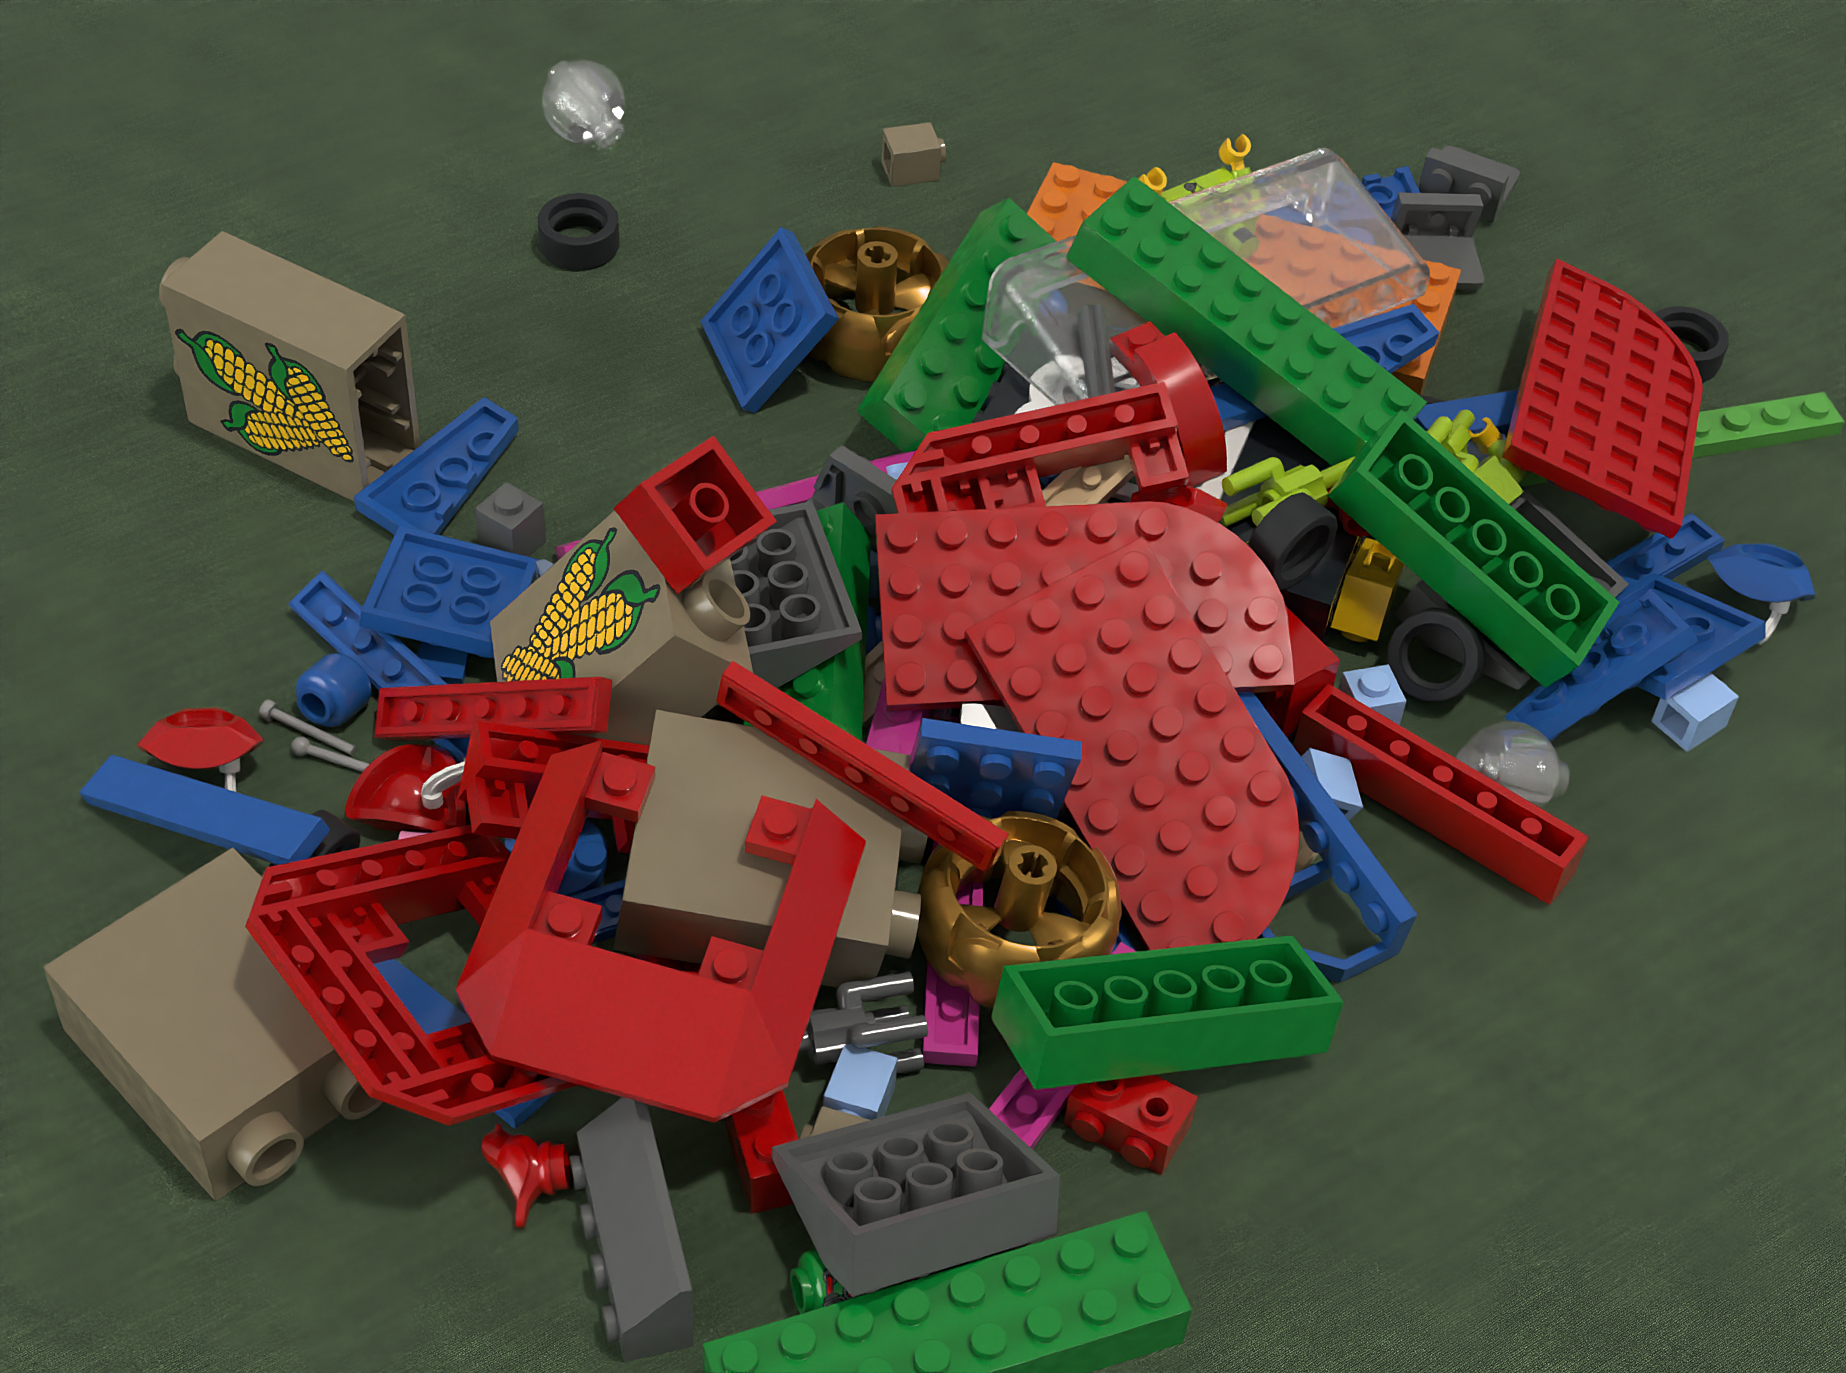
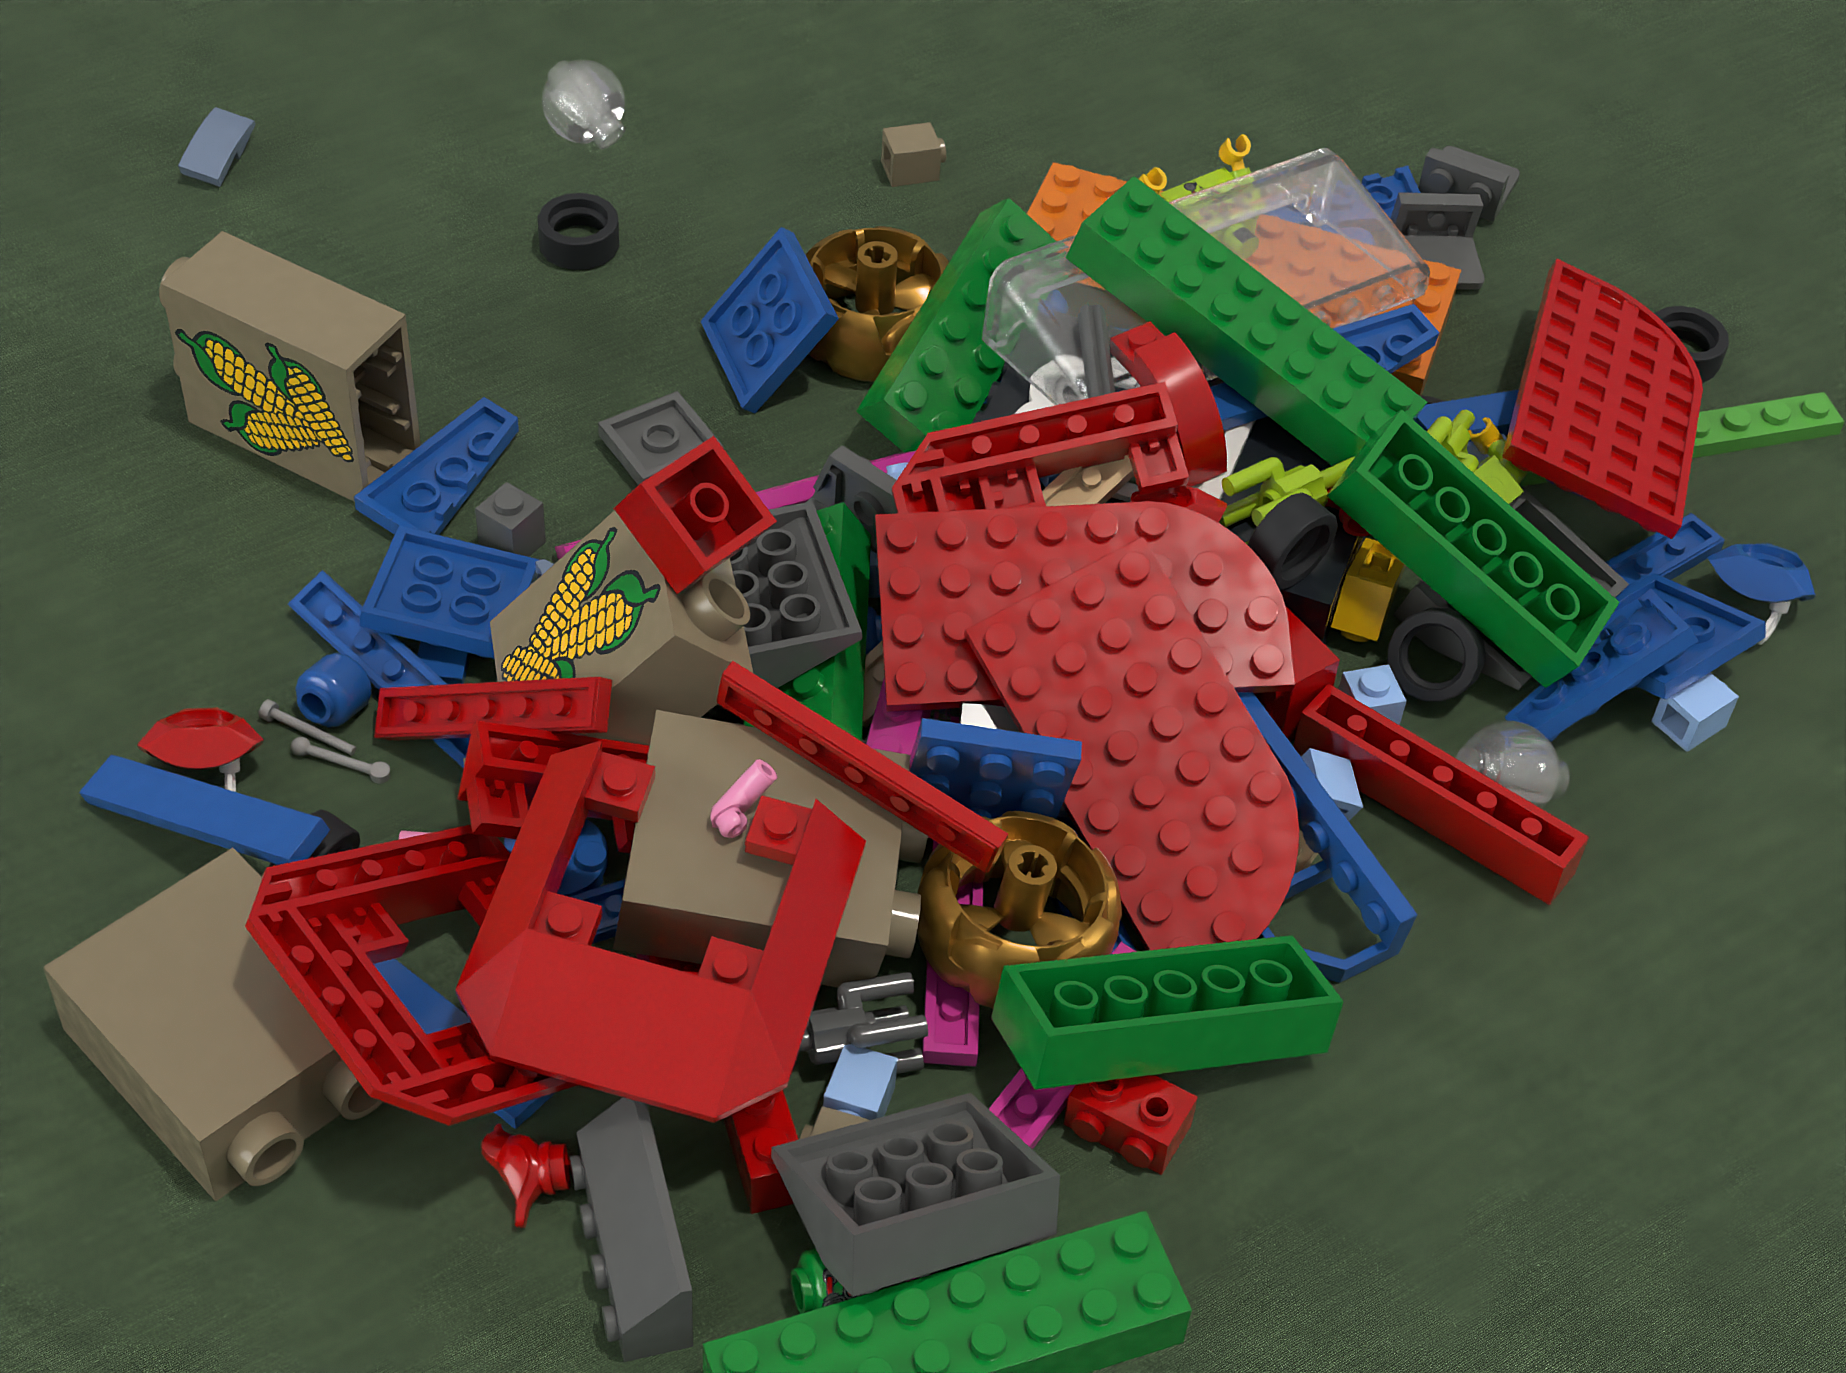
(215, 146): none -> sand blue slope
(409, 791): red hat -> none
(653, 435): none -> dark grey plate
(729, 810): none -> bright pink arm

